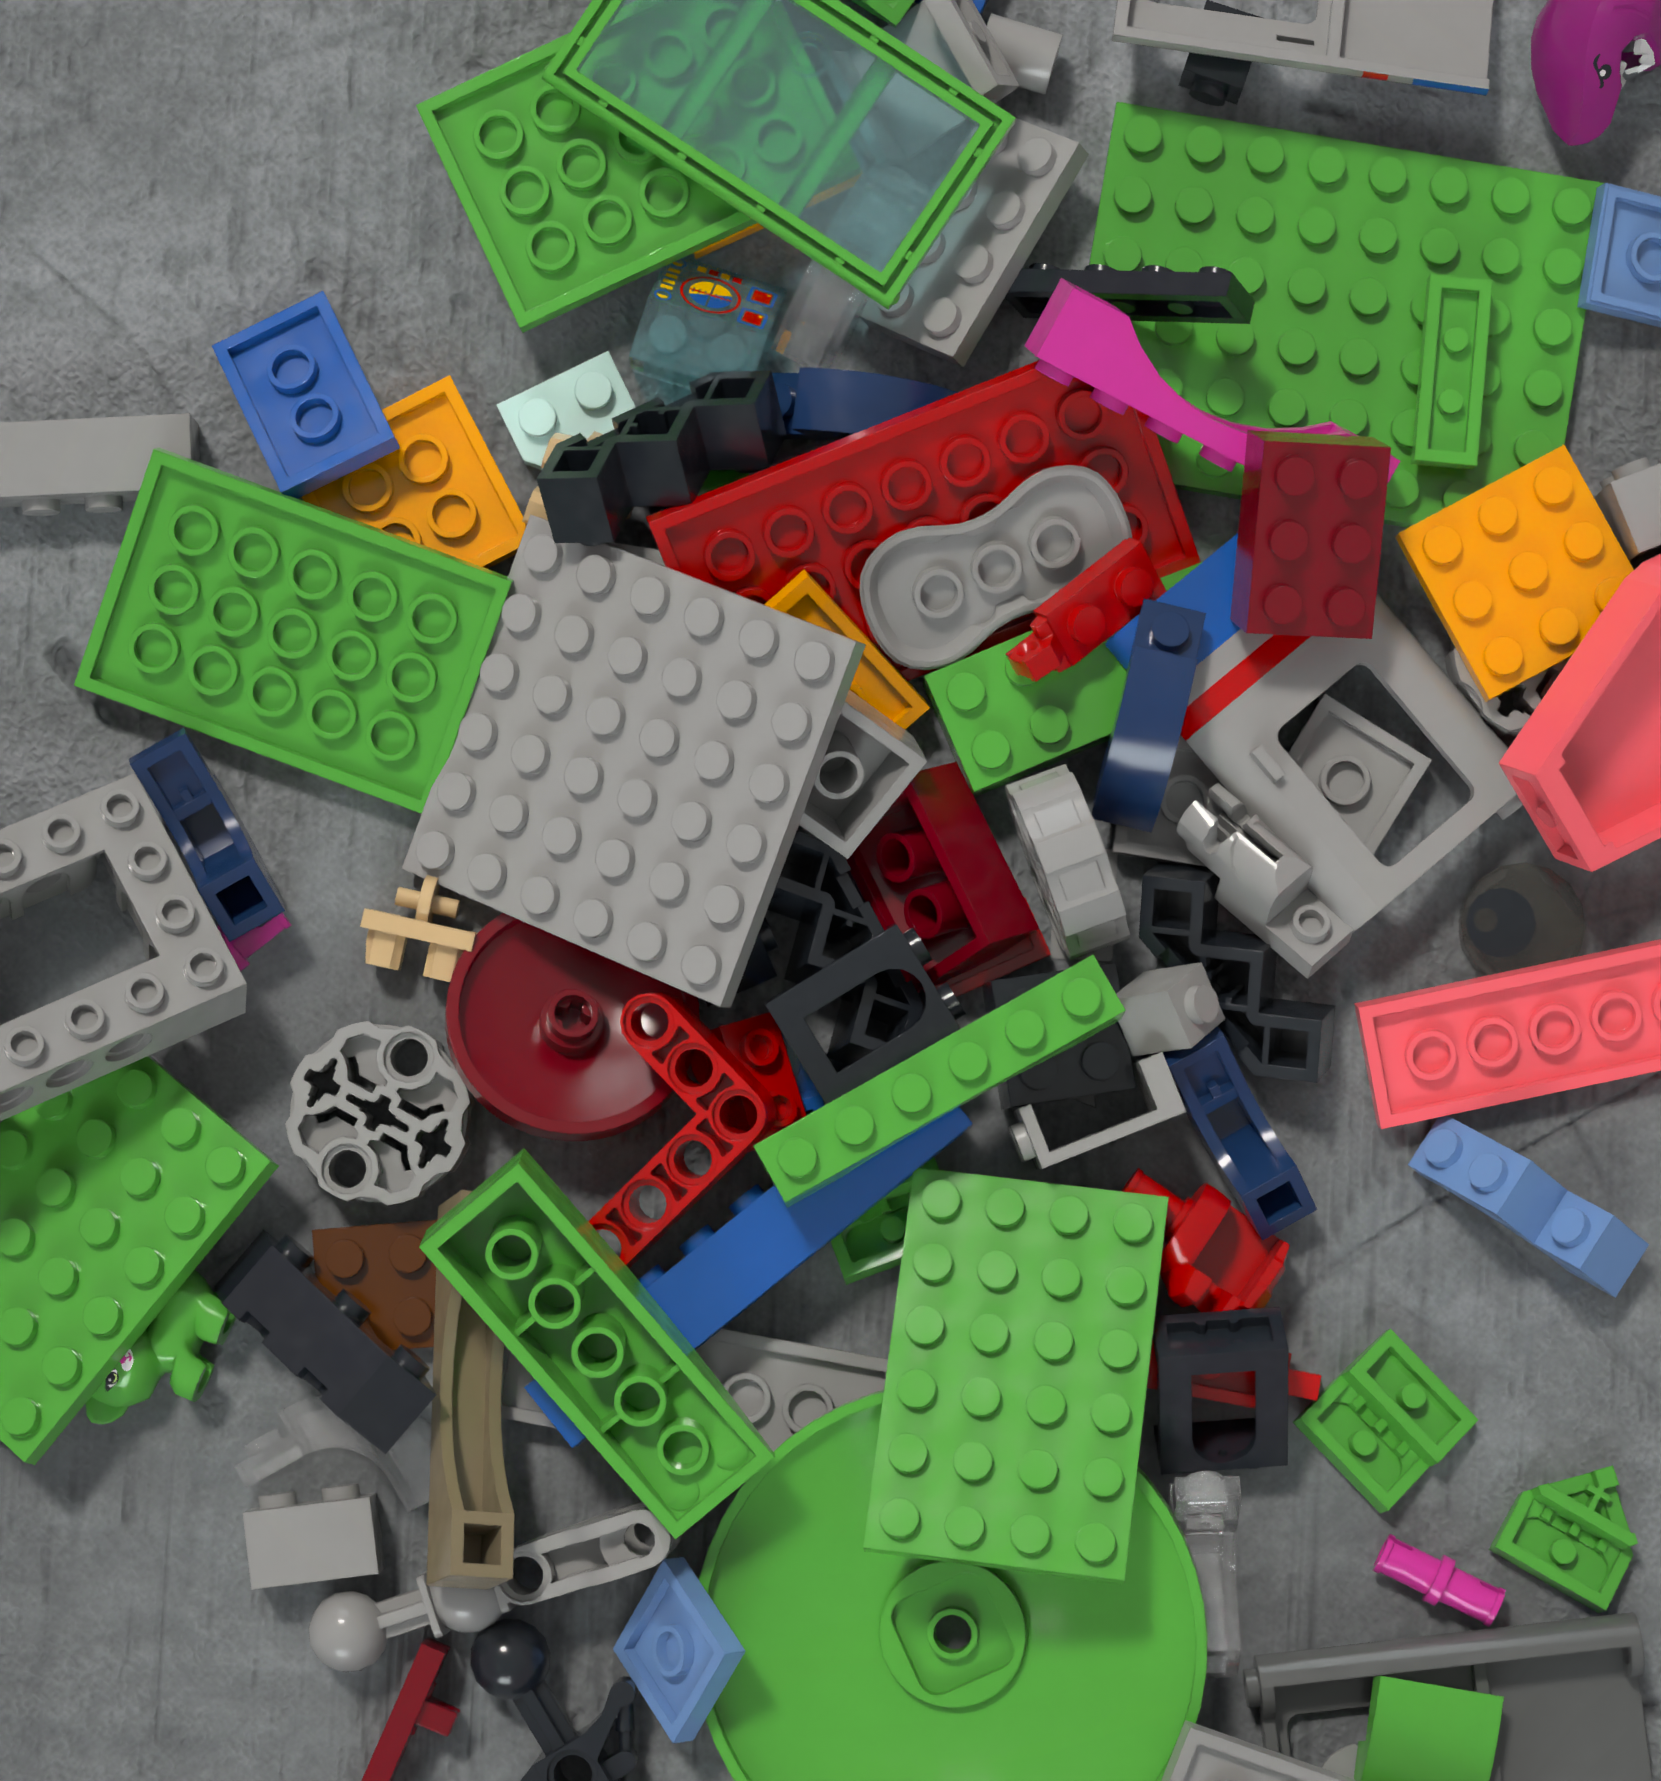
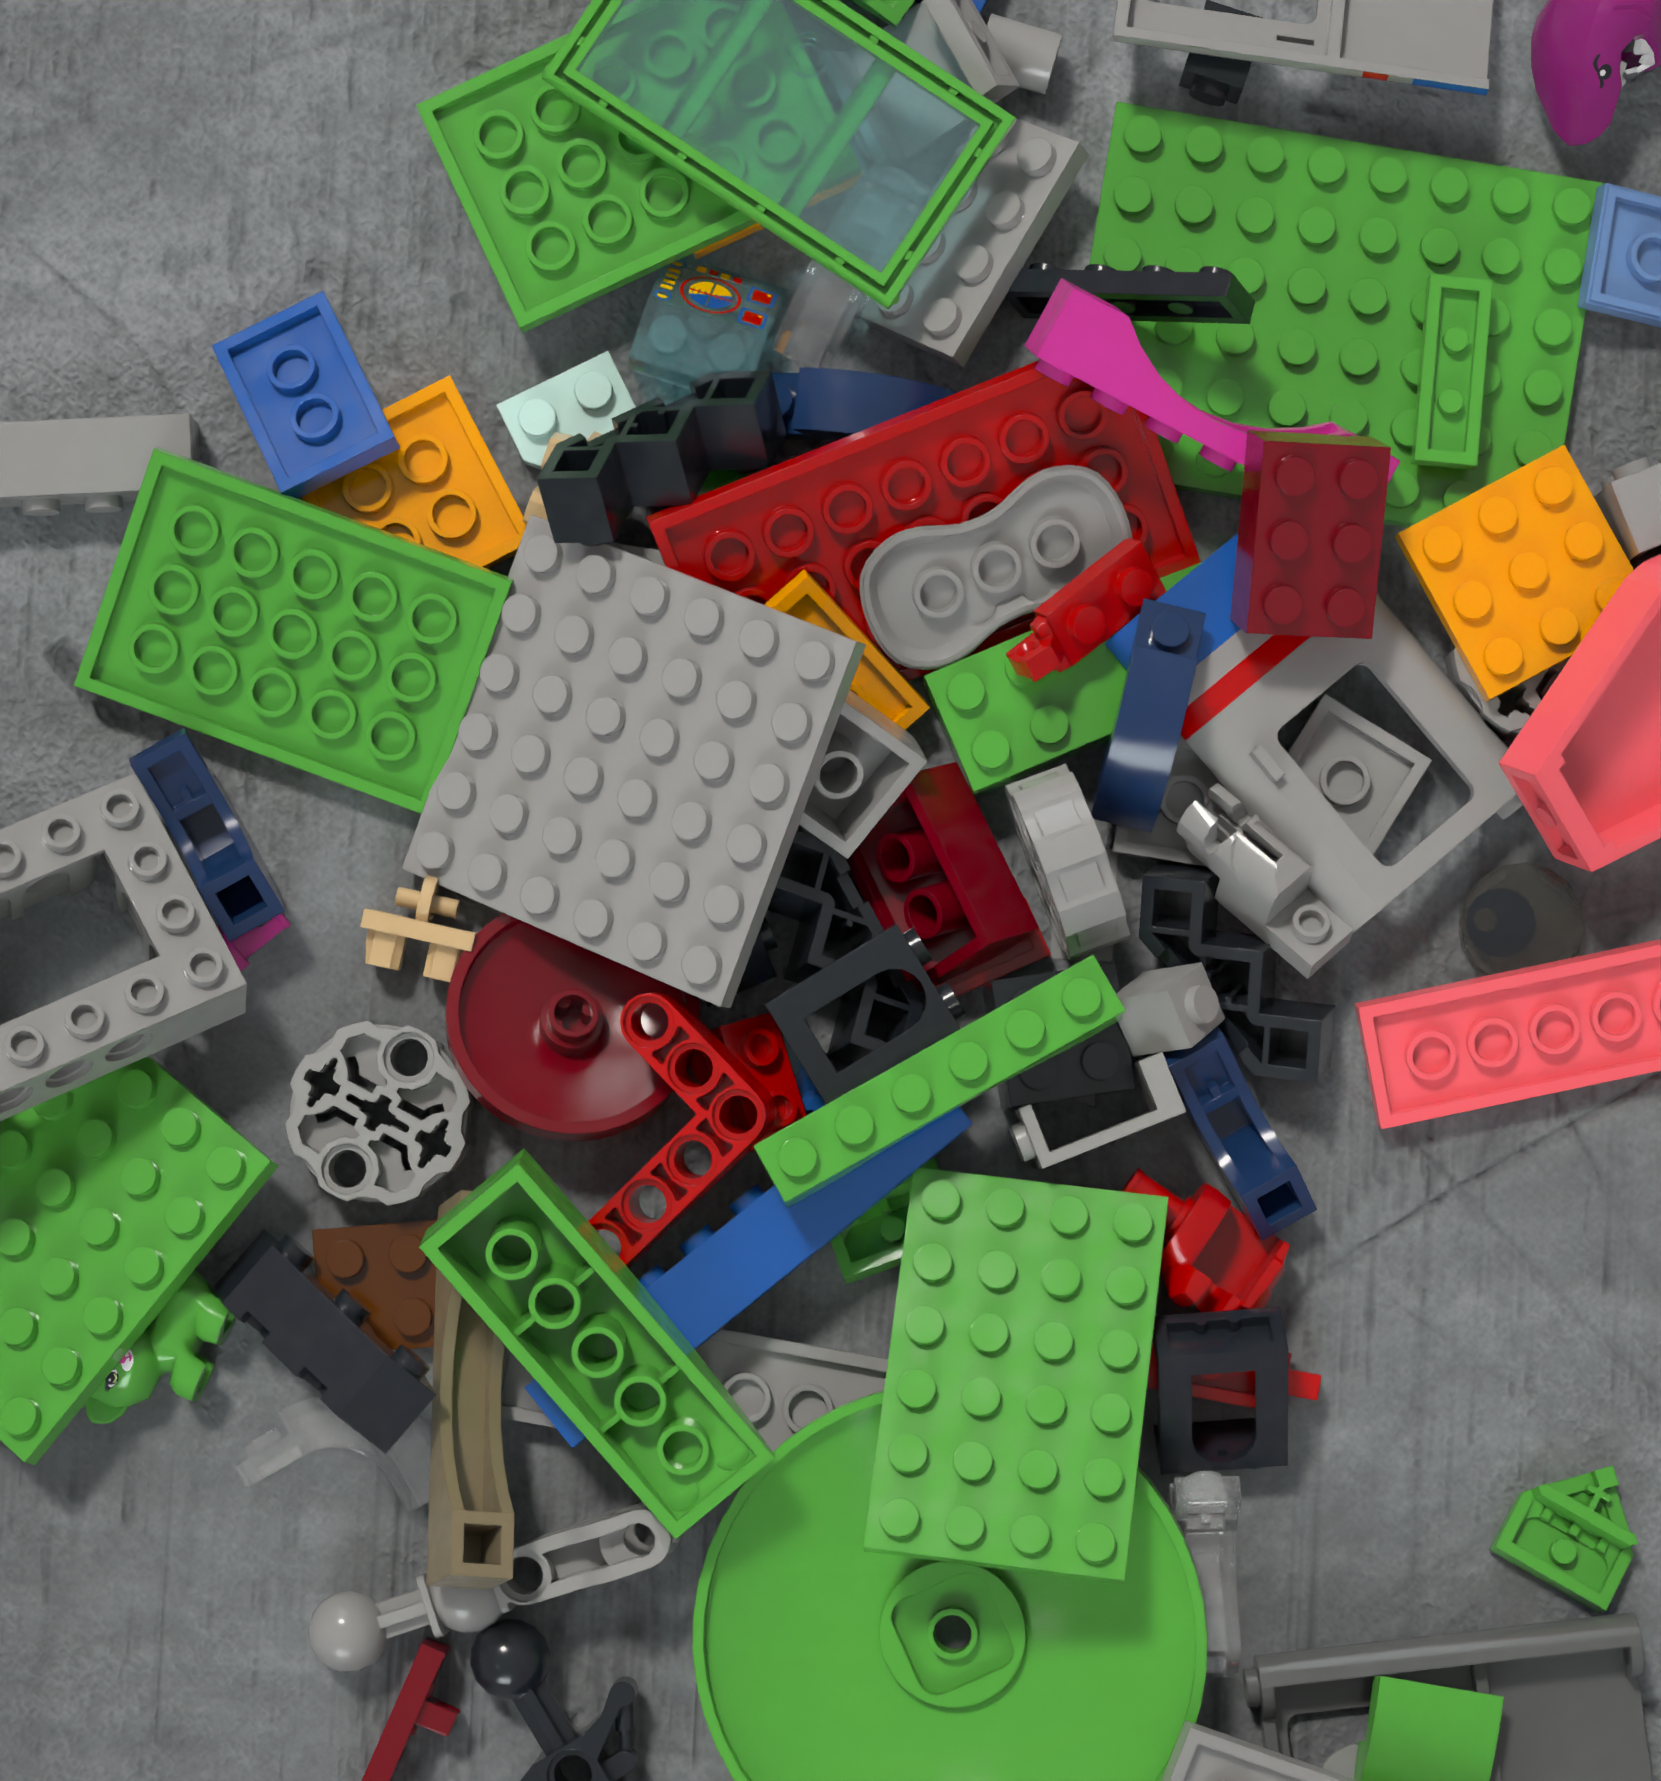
(314, 1538): light grey brick -> none
(678, 1650): medium blue plate -> none
(1385, 1421): bright green slope -> none
(1439, 1580): dark pink pin -> none
(1529, 1204): medium blue arch -> none

